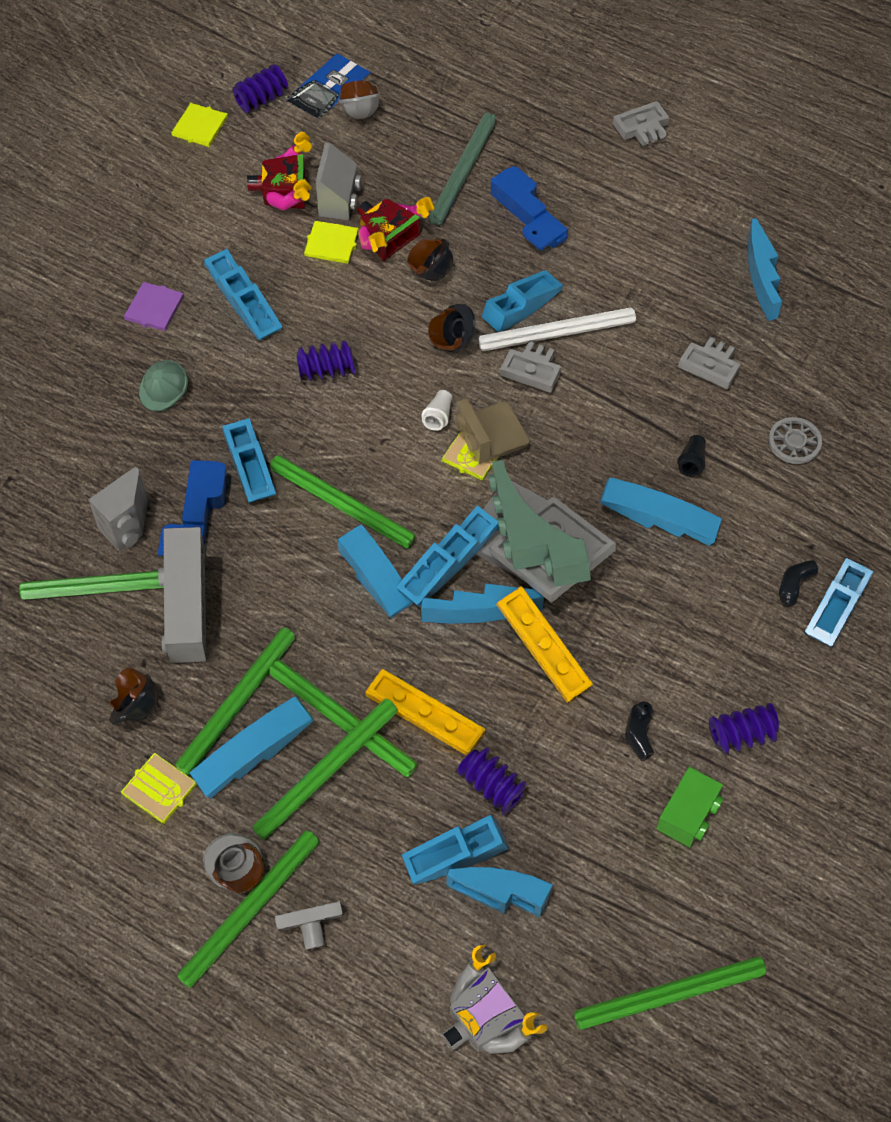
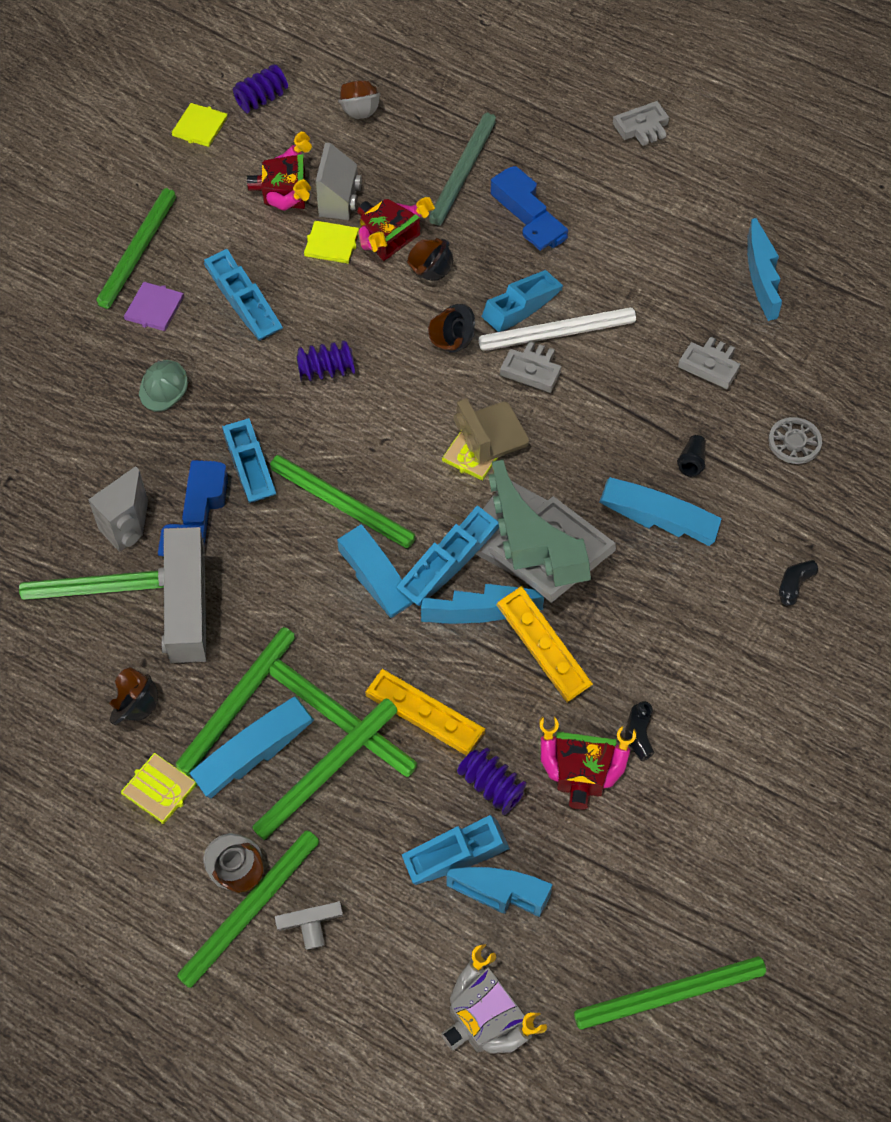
(136, 248): none -> bright green axle
(324, 87): sticker -> none
(436, 413): white cone -> none
(583, 762): none -> torso
(690, 806): bright green brick -> none
(744, 727): dark purple piece -> none
(839, 602): dark azure slope -> none

